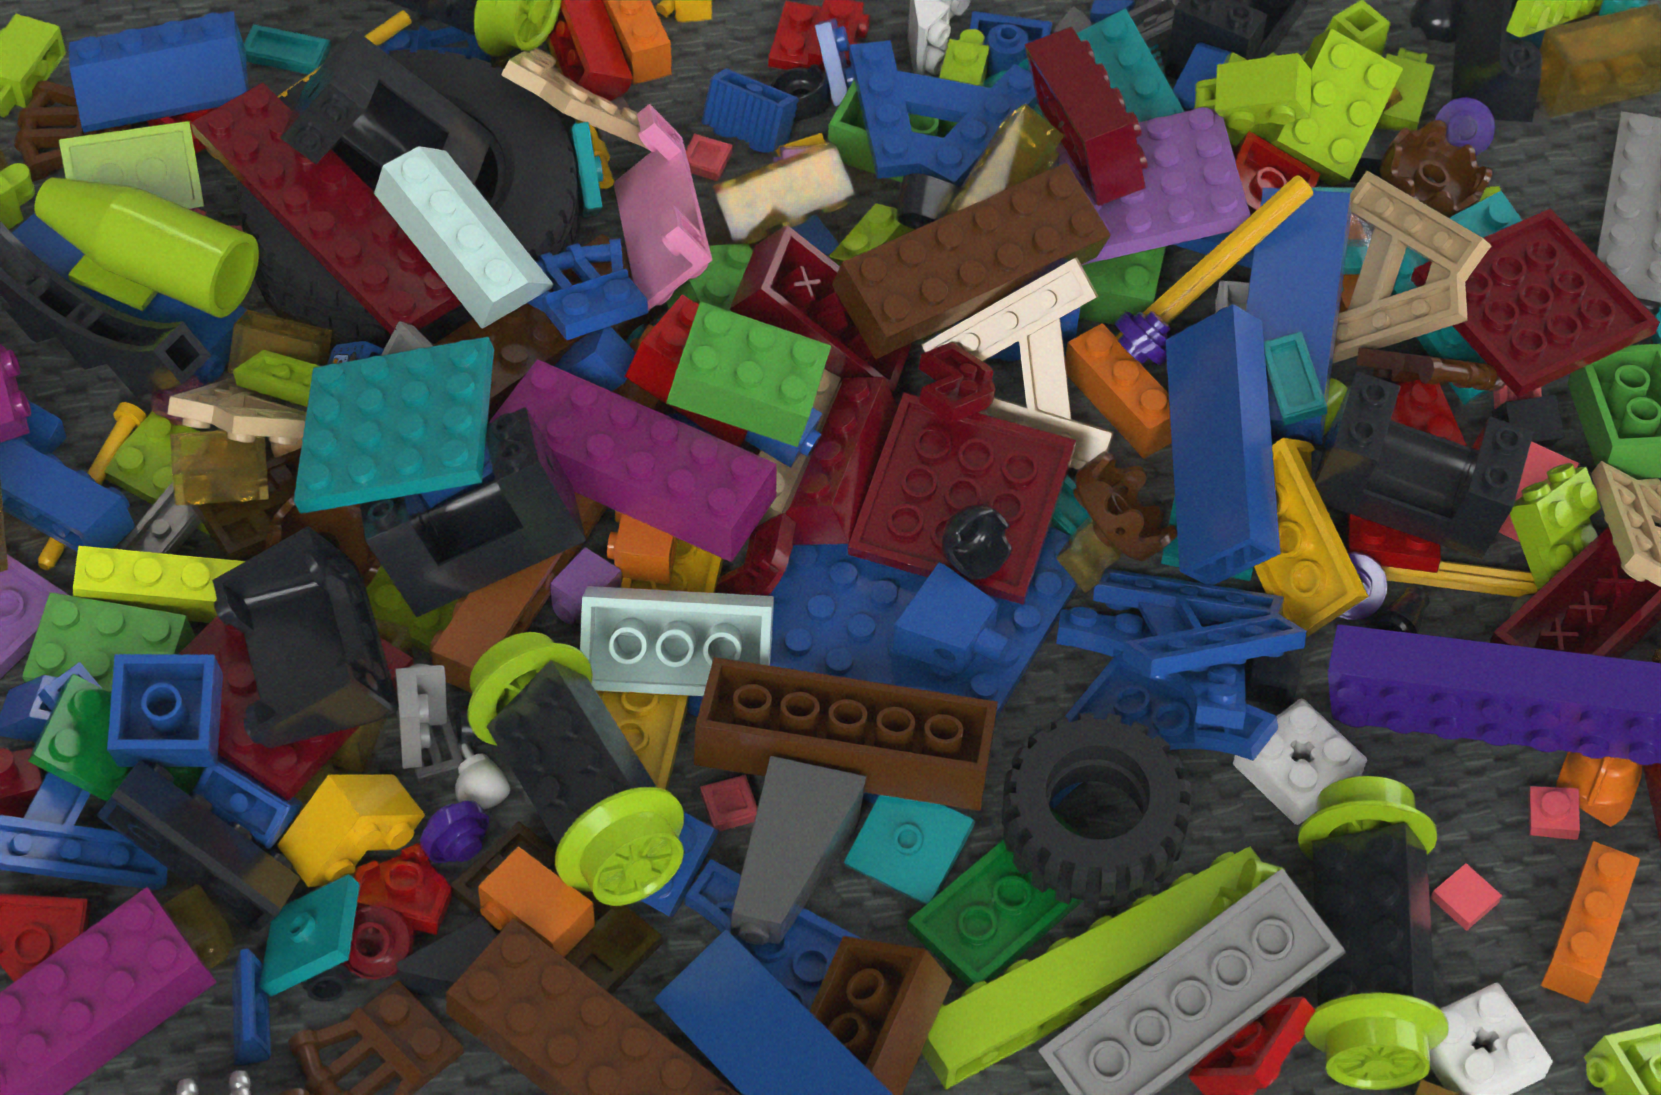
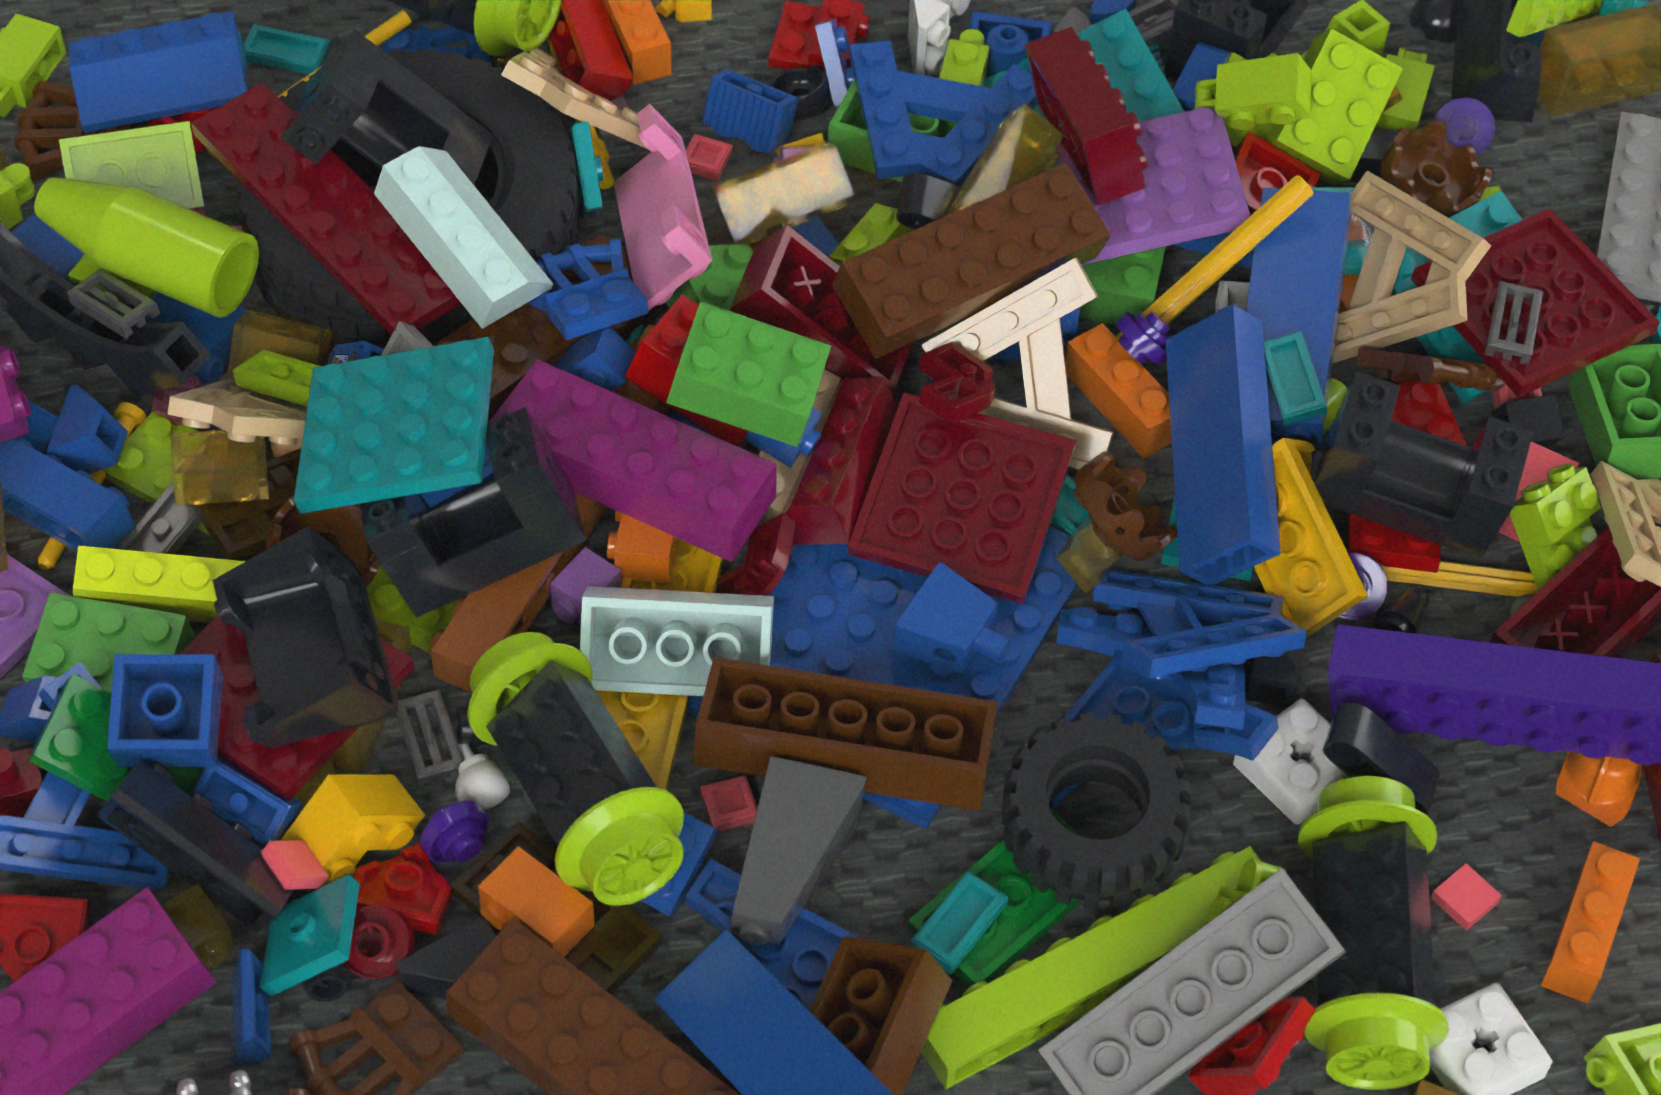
(86, 434): none -> blue slope
(107, 308): none -> flat silver tile
(294, 864): none -> coral tile
(421, 705): light grey bracket -> none
(910, 845): teal plate -> none
(960, 921): none -> teal tile
(976, 541): black hair -> none
(1369, 747): none -> black beam
(1508, 346): none -> flat silver tile
(1554, 812): coral plate -> none

